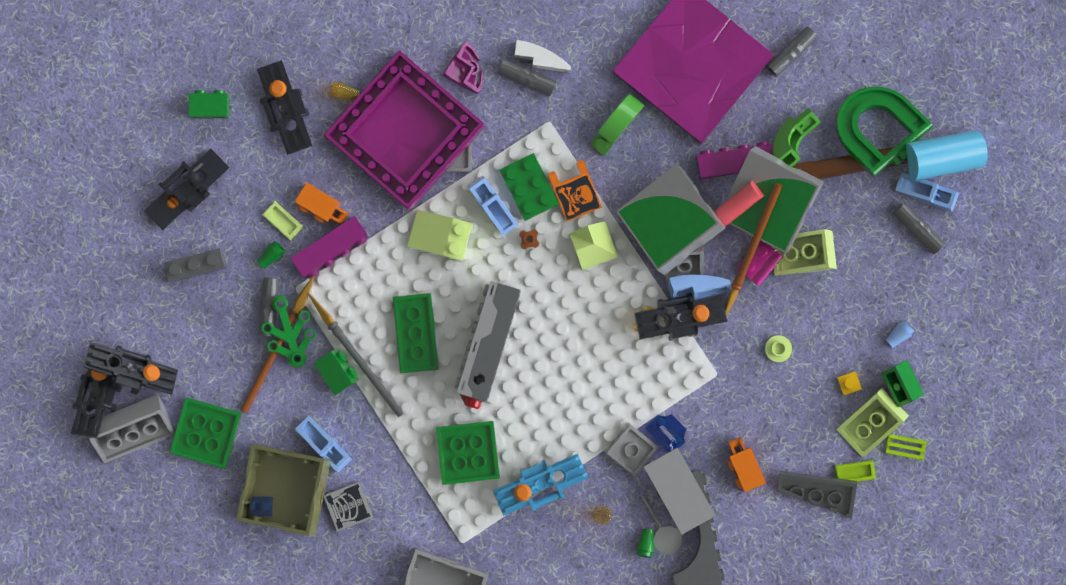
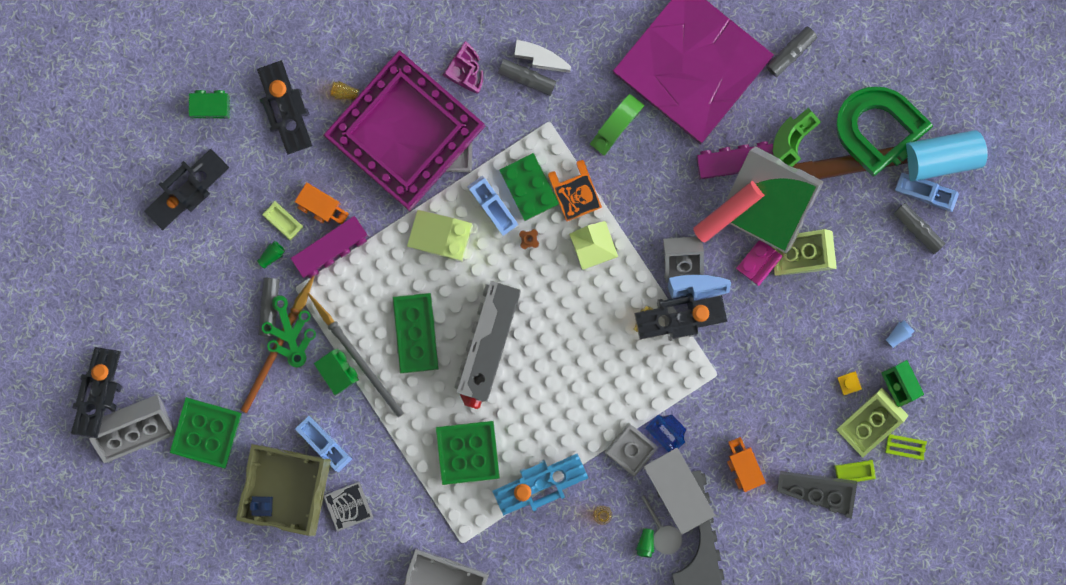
(130, 374): black piece -> none
(195, 265): dark grey brick -> none
(670, 219): green tile -> none
(739, 279): dark orange piece -> none
(778, 348): yellowish green piece -> none

